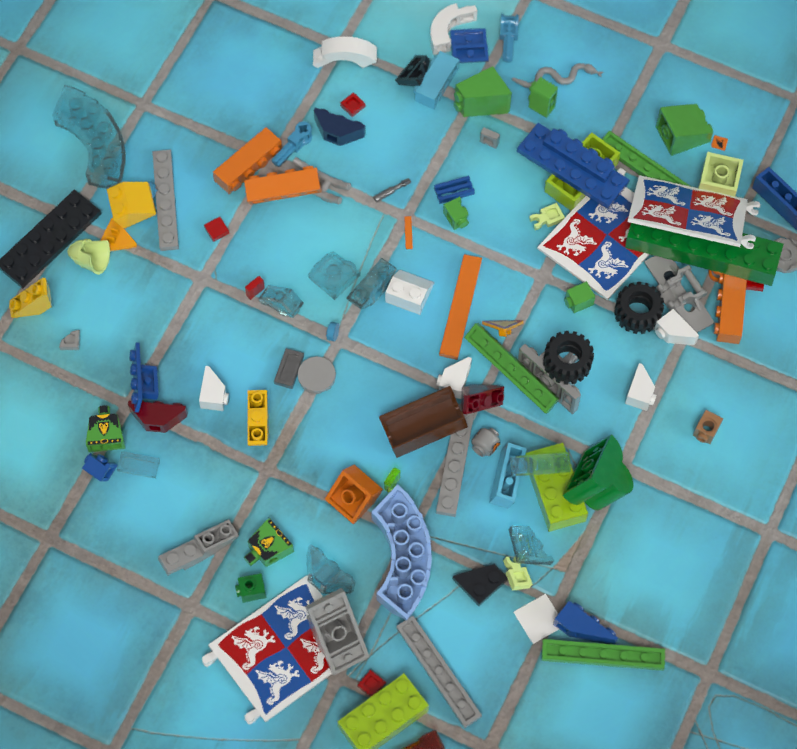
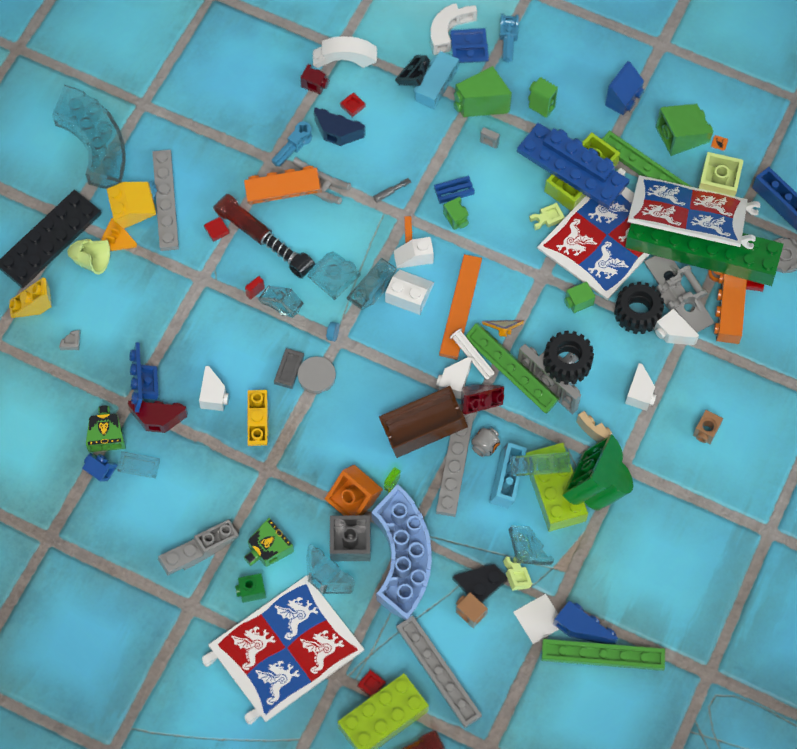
(229, 209): none -> piece
(247, 160): orange brick -> none
(314, 80): none -> dark red brick
(336, 631): light grey brick -> none
(350, 538): none -> flat silver brick
(414, 253): none -> white slope
(471, 352): none -> white axle
(471, 609): none -> medium nougat brick
(564, 81): light grey animal -> none
(588, 425): none -> tan slope
(624, 89): none -> blue slope

